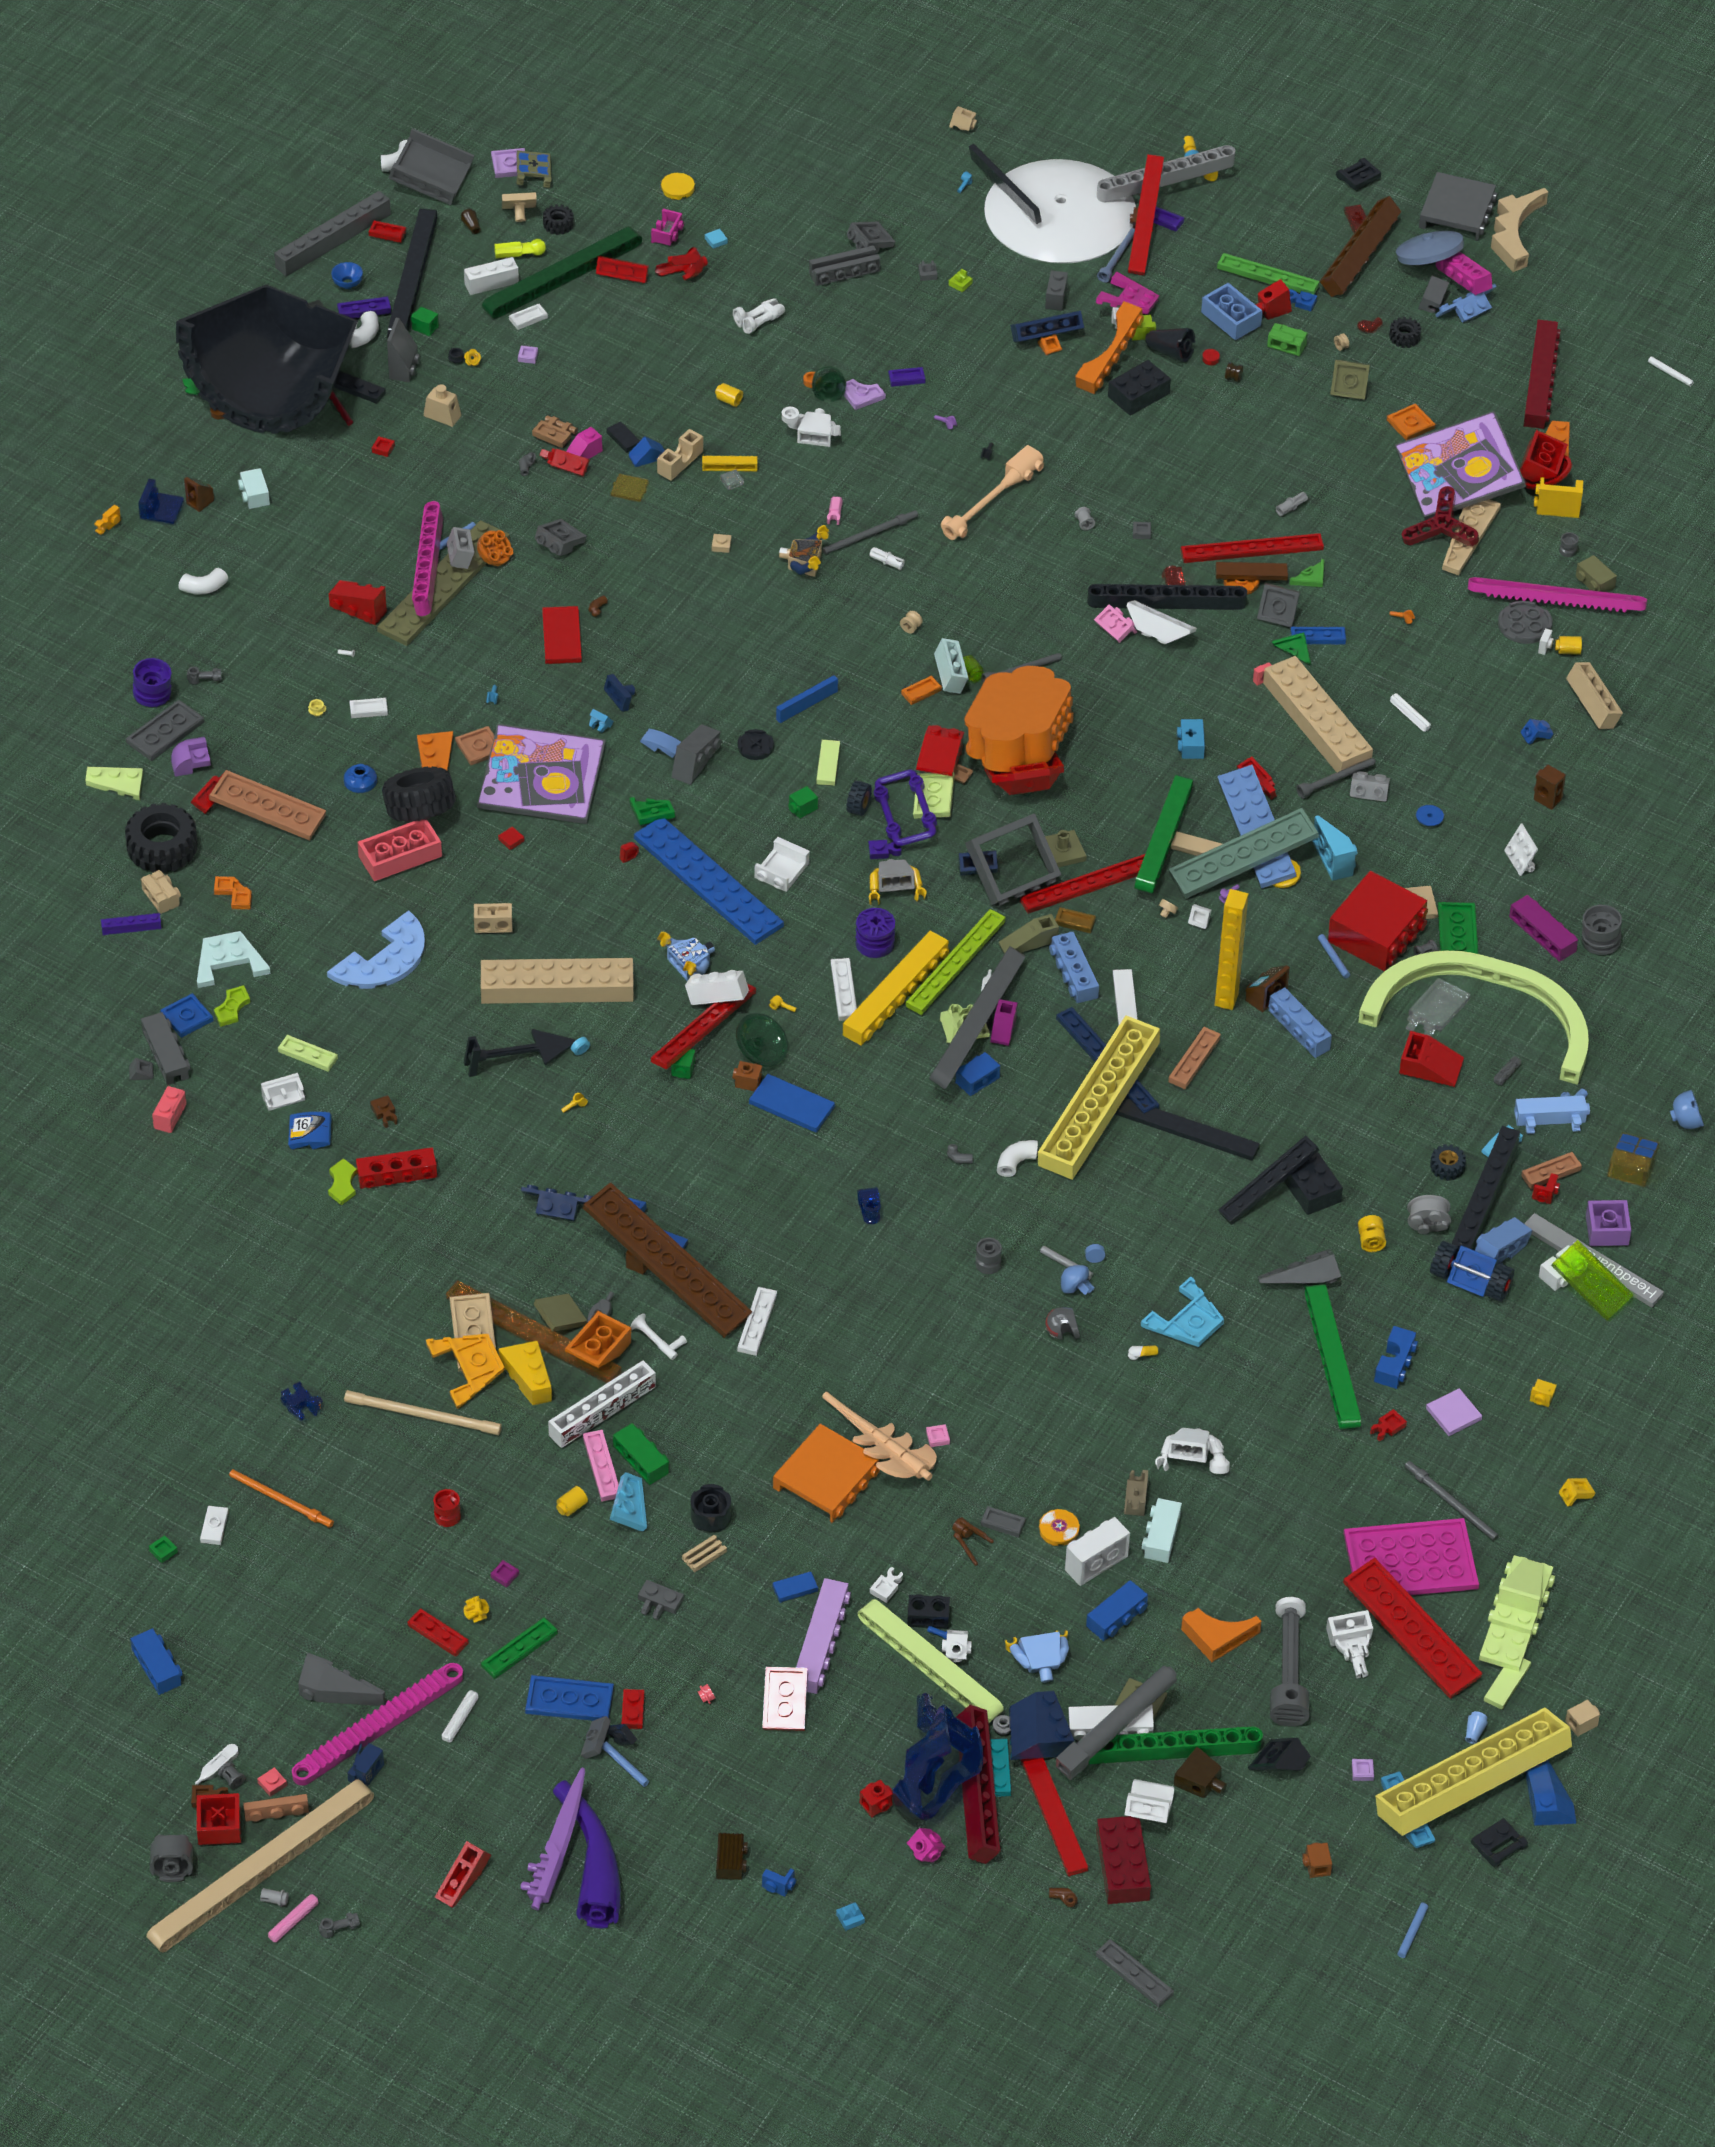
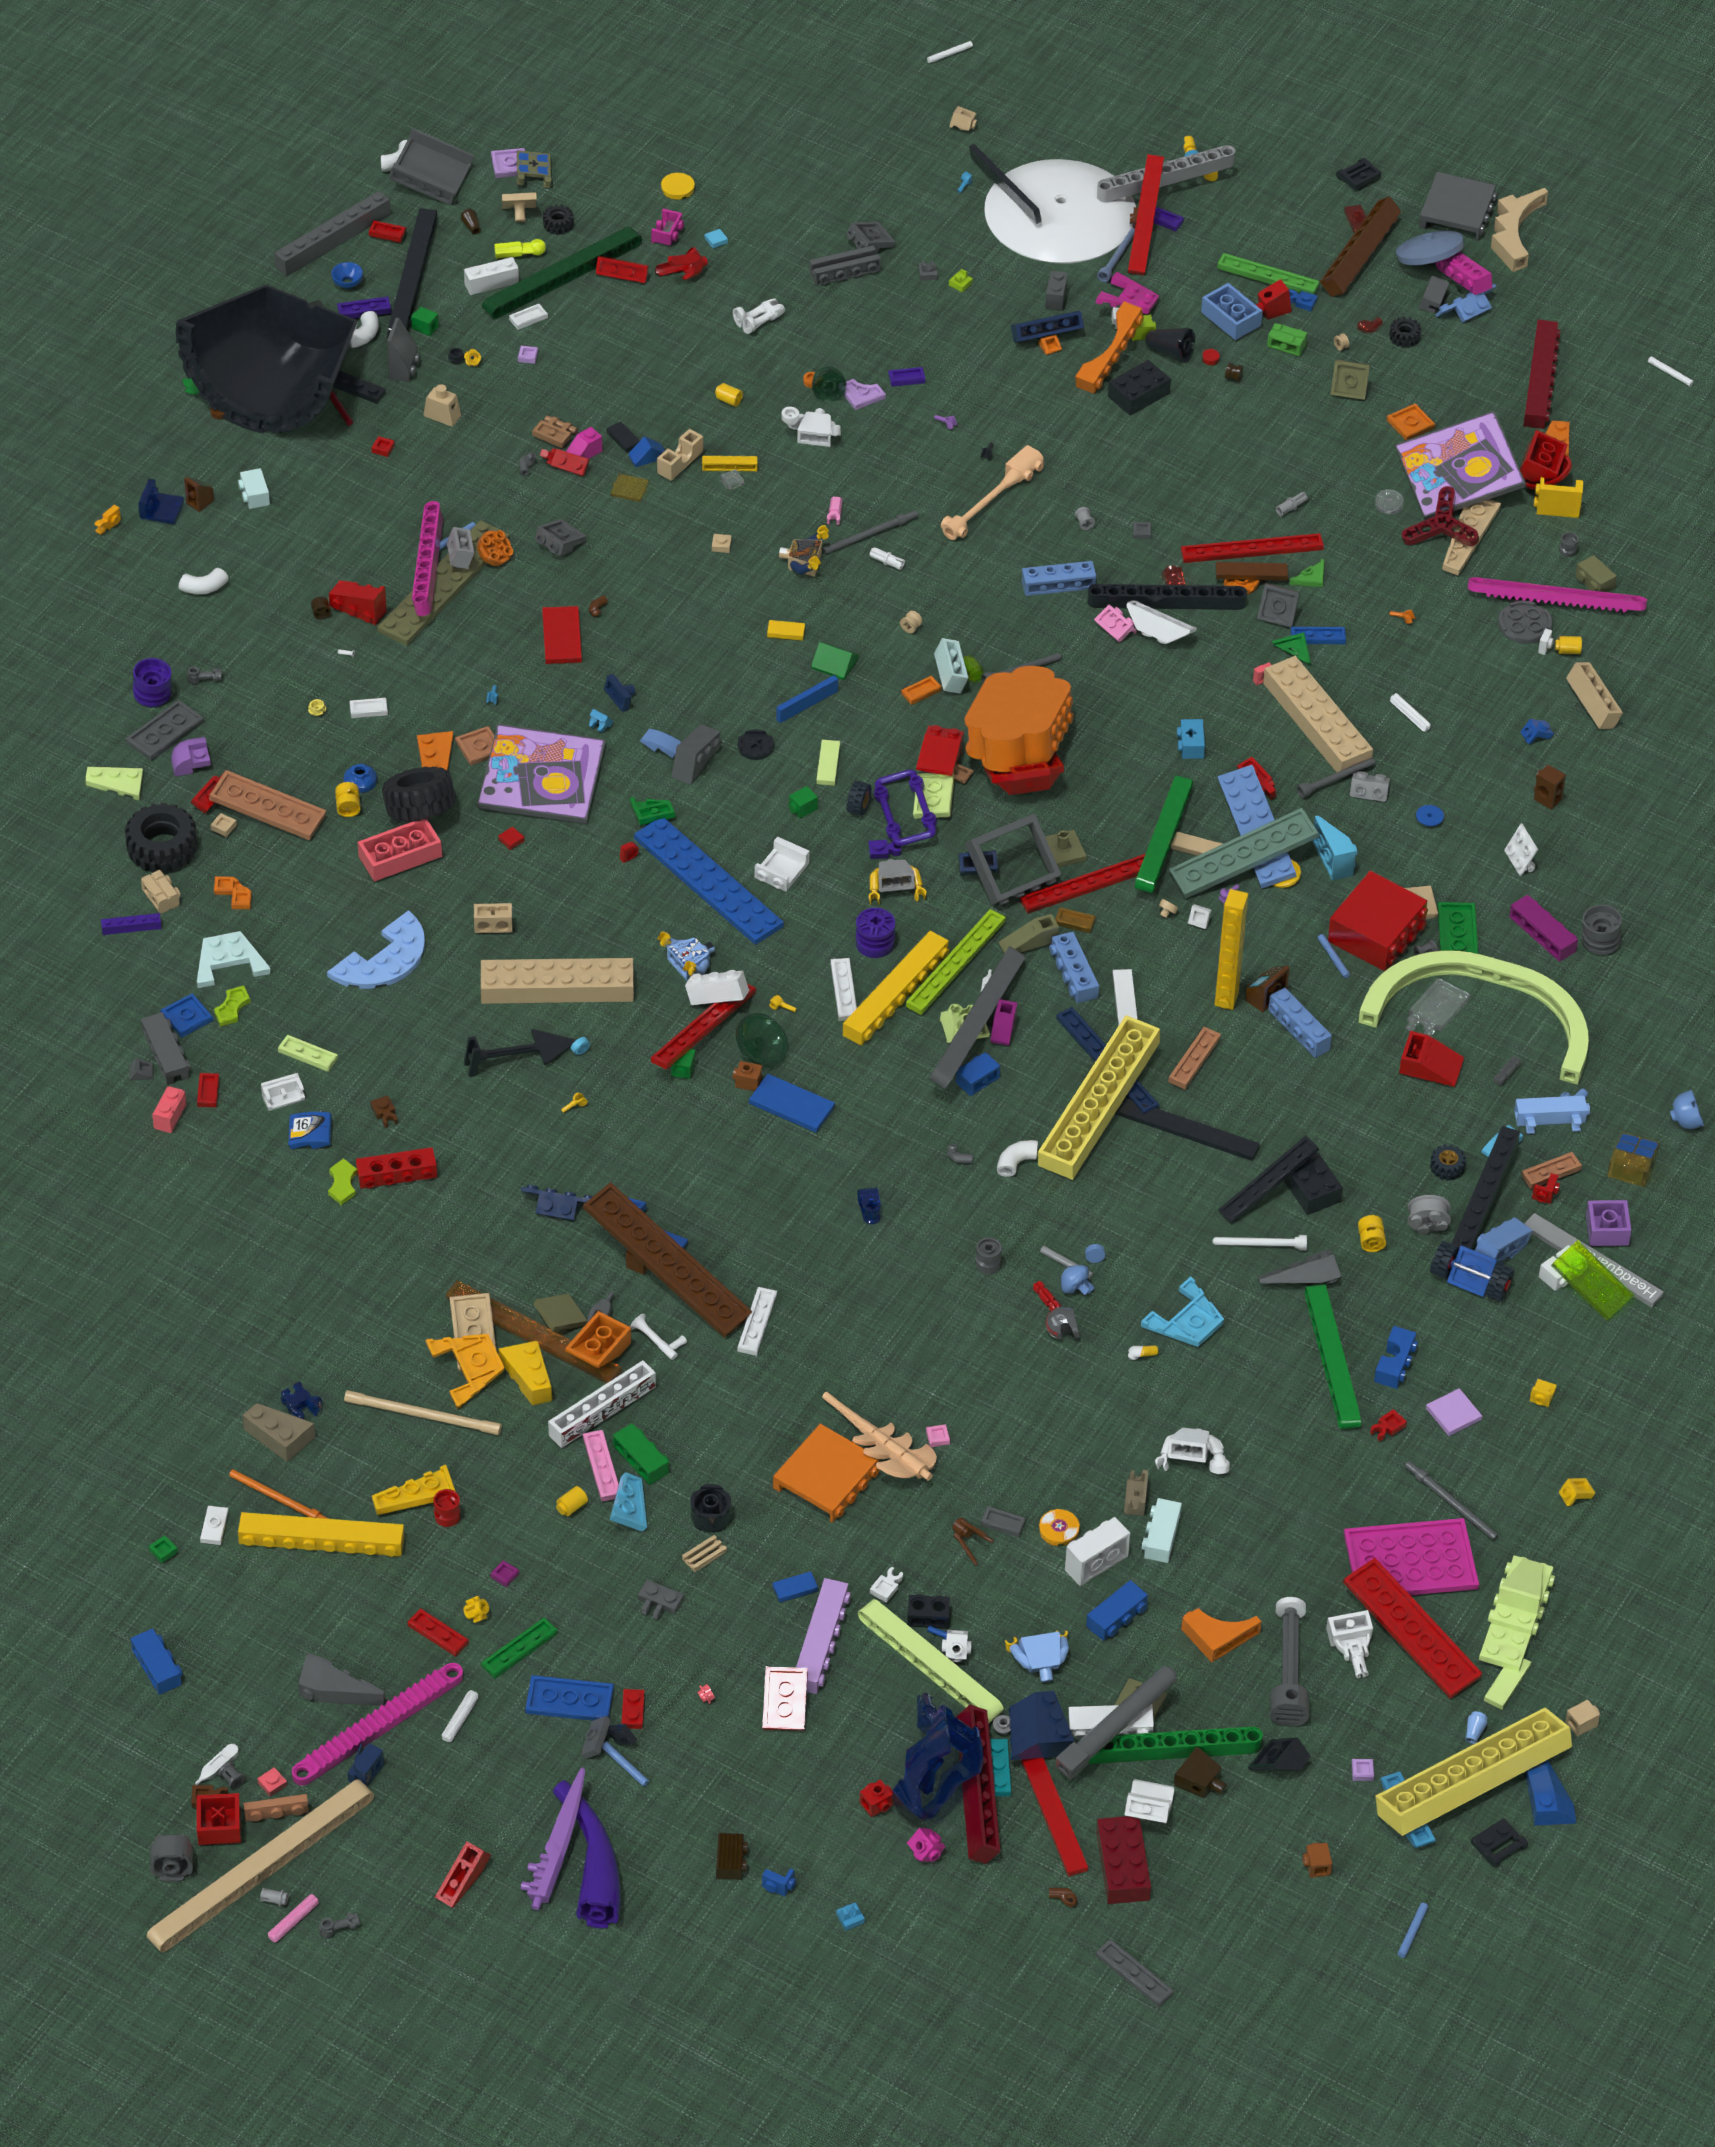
(208, 1090): none -> red tile
(223, 825): none -> tan plate
(278, 1430): none -> dark tan wedge
(320, 607): none -> dark brown wheel
(321, 1534): none -> yellow brick
(347, 799): none -> yellow wheel
(413, 1492): none -> yellow wing
(786, 630): none -> yellow tile
(833, 660): none -> green slope
(949, 52): none -> white bar
(1045, 1295): none -> red axle
(1058, 578): none -> medium blue brick
(1299, 1242): none -> white piece
(1389, 501): none -> clear piece

